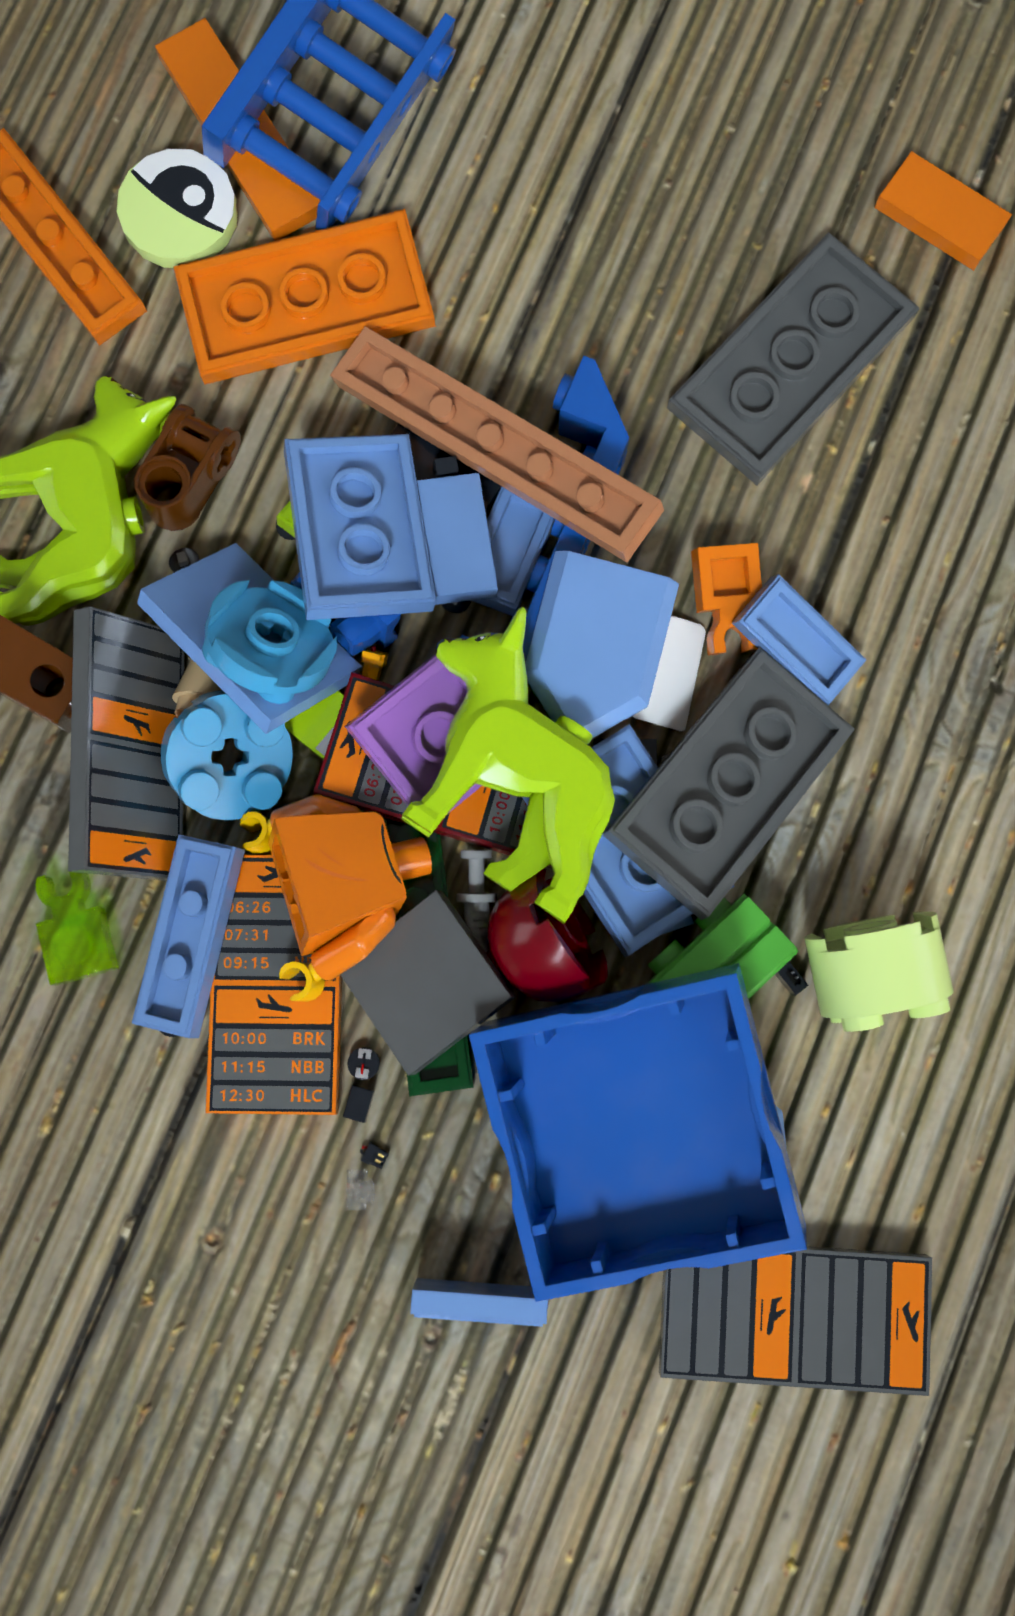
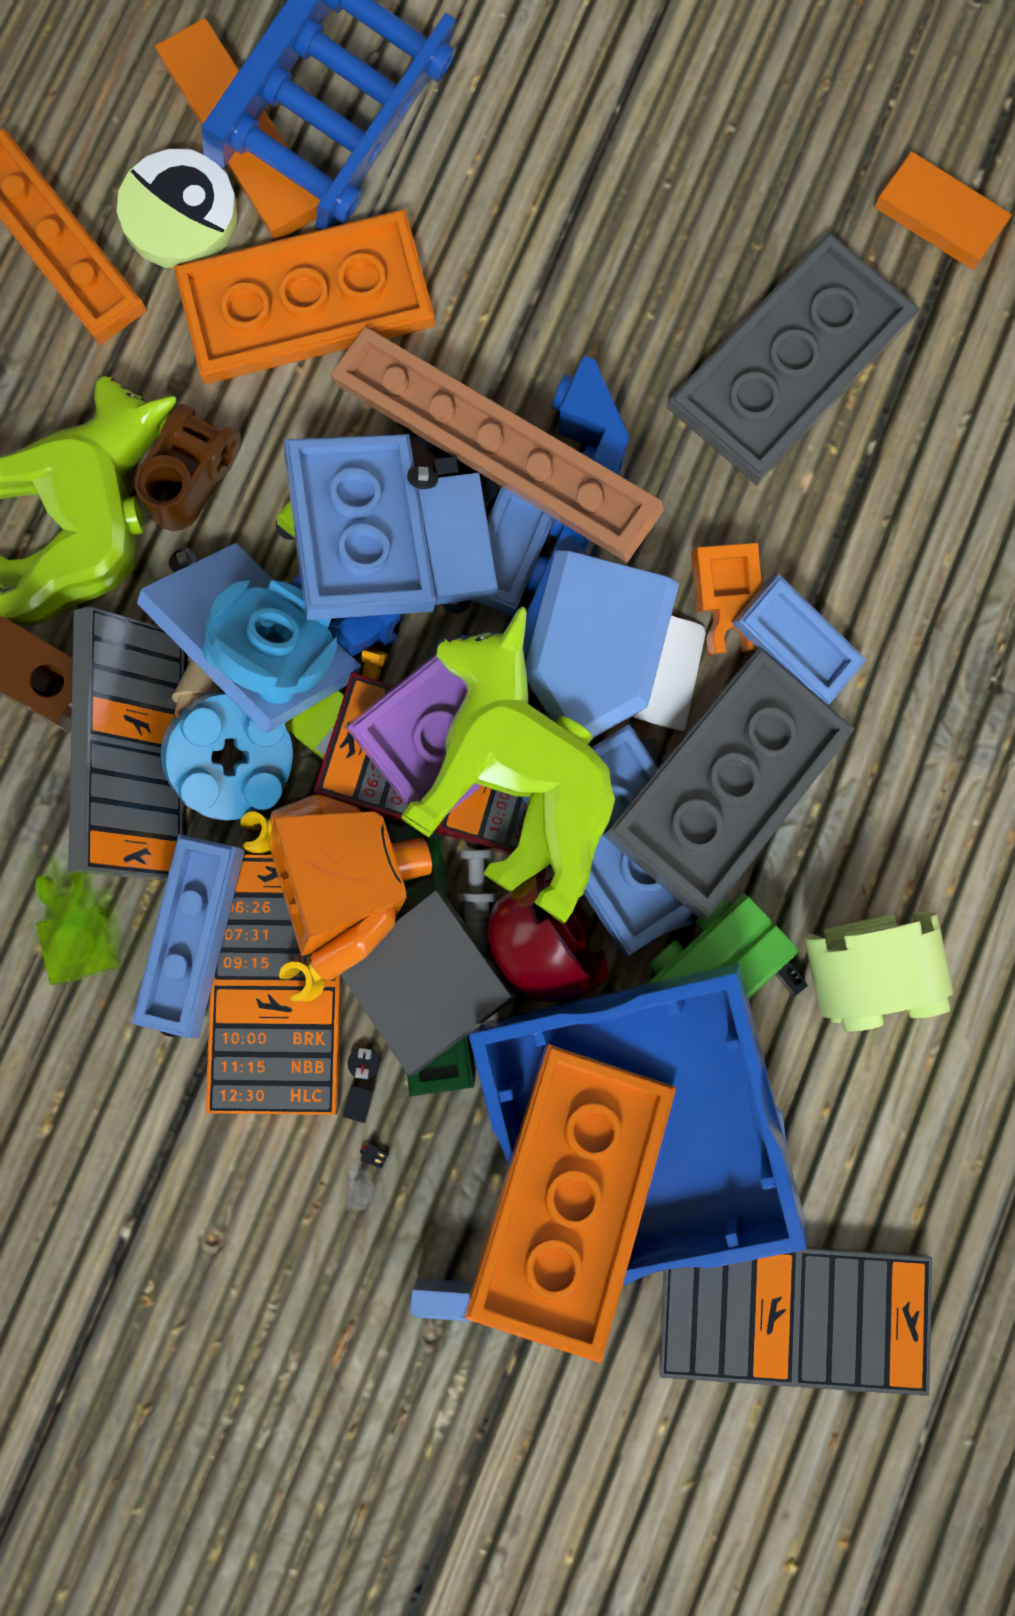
(422, 477): none -> black piece
(571, 1204): none -> orange tile

